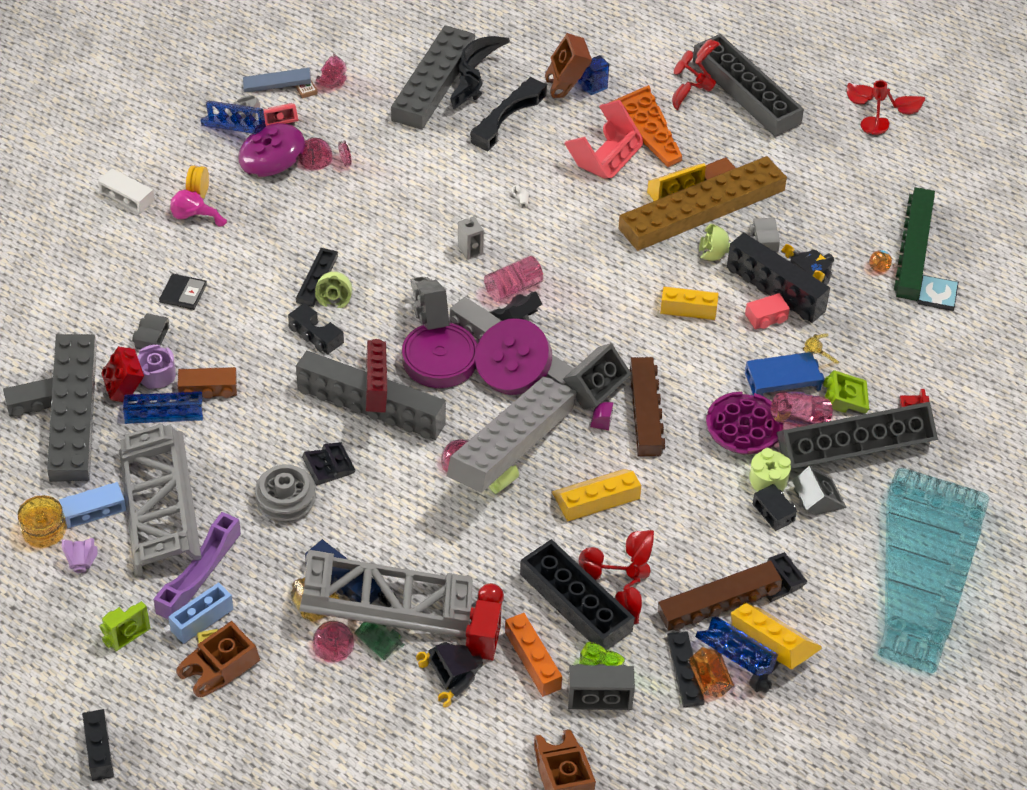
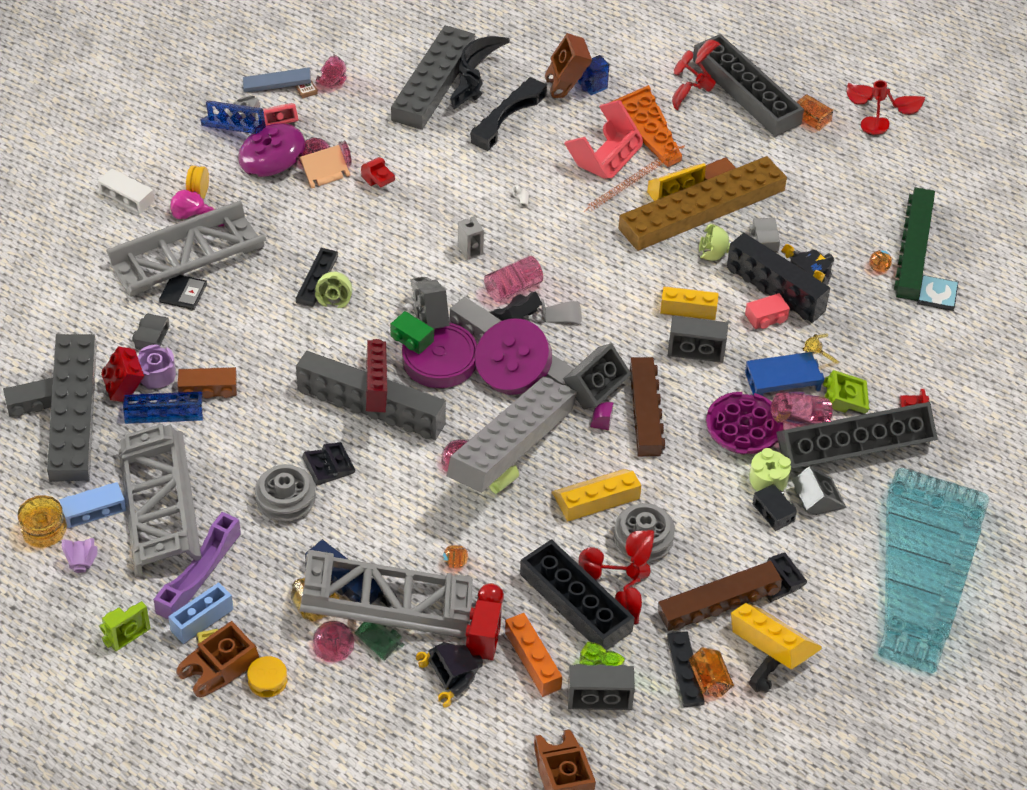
(98, 745): black arch -> none
(128, 267): none -> light grey piece
(267, 676): none -> yellow head
(324, 166): none -> light nougat piece
(324, 338): black arch -> none
(377, 173): none -> red brick
(411, 332): none -> green brick
(455, 556): none -> clear orange piece
(562, 313): none -> light grey piece
(643, 518): none -> light grey wheel
(674, 153): none -> piece
(698, 339): none -> dark grey brick
(738, 647): clear blue fence -> none
(815, 113): none -> clear orange brick

